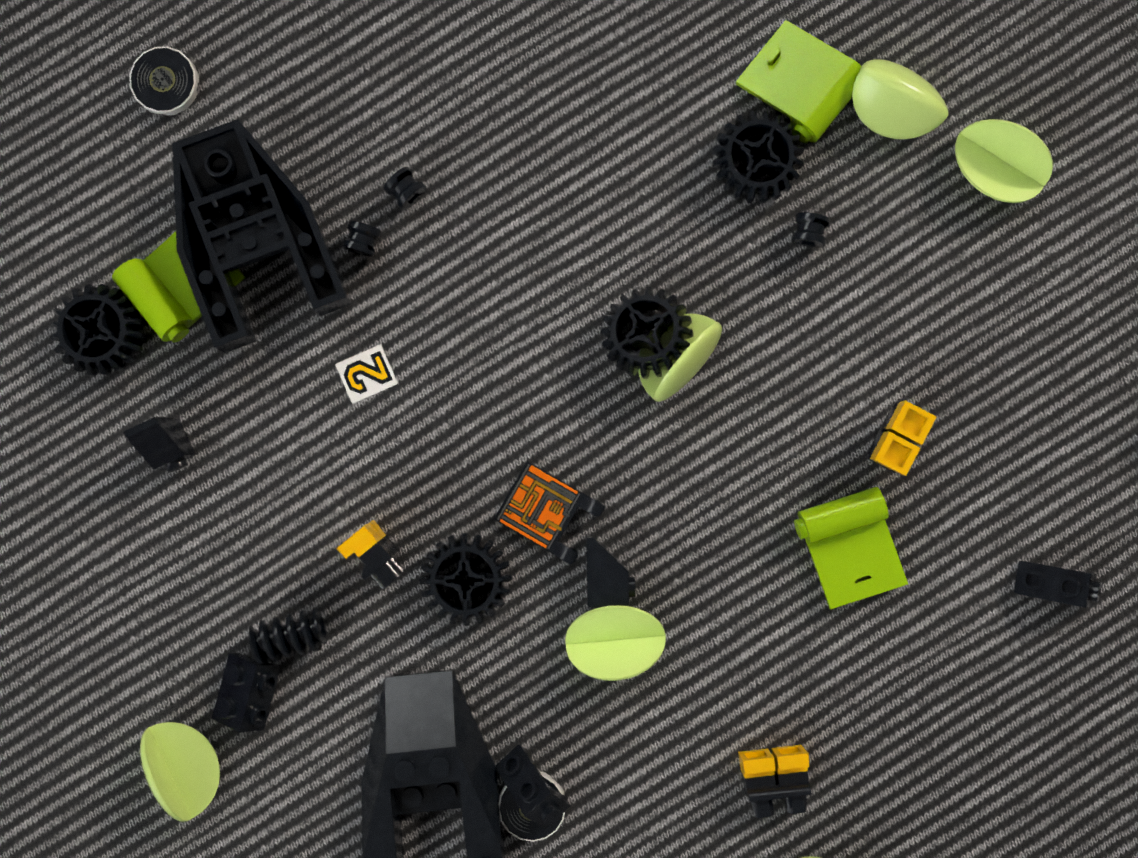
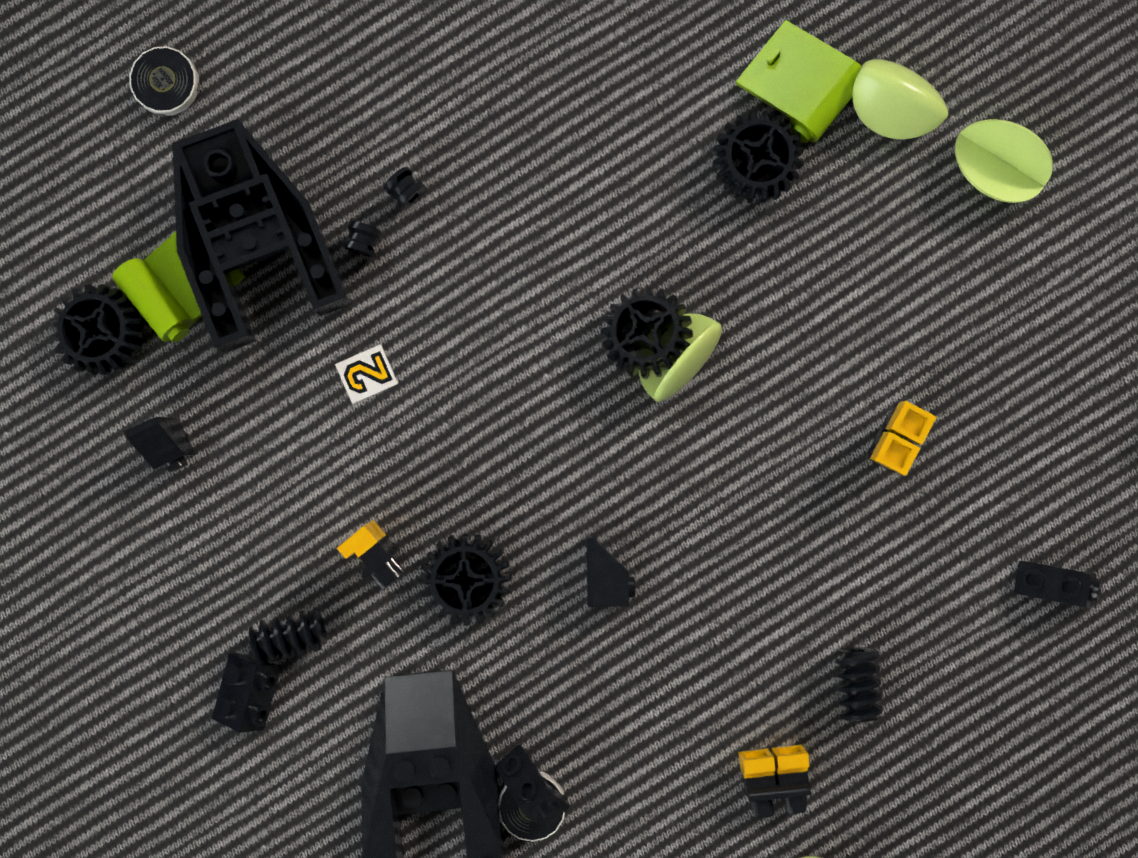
(179, 768): yellowish green piece -> none
(542, 509): flag -> none
(615, 642): yellowish green piece -> none
(810, 229): black wheel -> none
(849, 544): lime door -> none
(860, 684): none -> black piece

